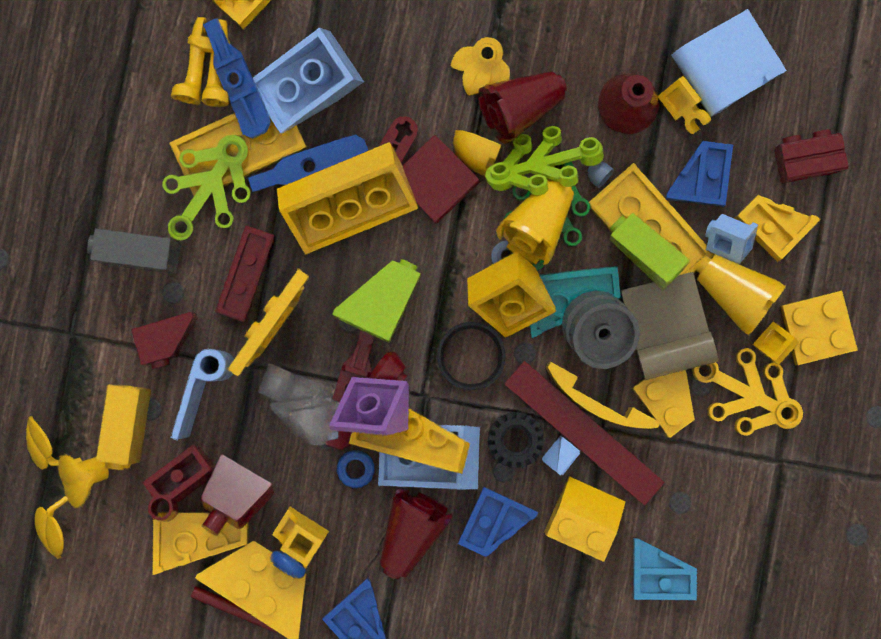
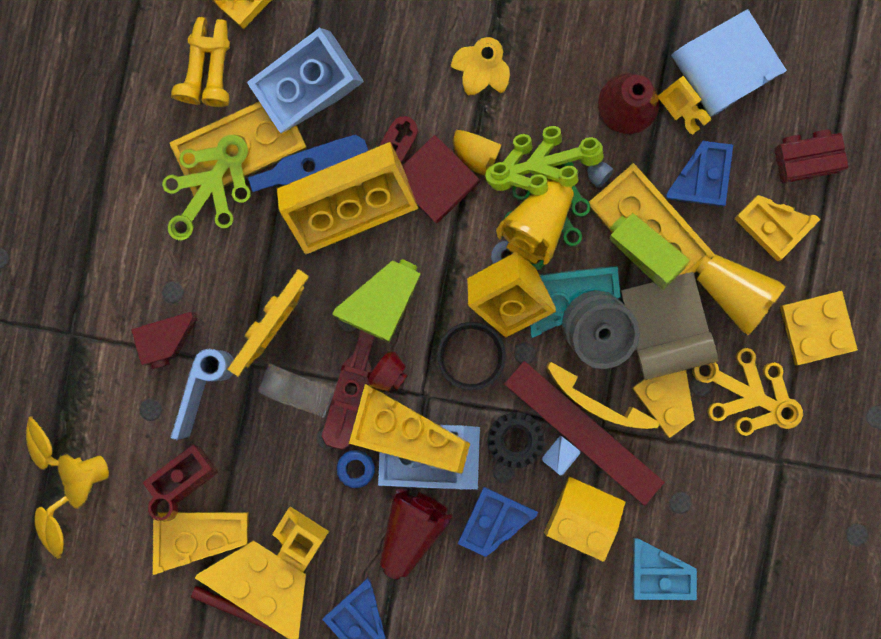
(123, 426): yellow brick -> none
(134, 251): dark grey brick -> none
(233, 495): torso -> none
(244, 95): blue piece -> none
(245, 273): dark red tile -> none
(287, 564): blue piece -> none
(308, 417): clear slope -> none
(373, 407): medium lavender slope -> none
(520, 102): dark red cone -> none
(730, 238): light blue brick -> none
(775, 343): yellow plate -> none

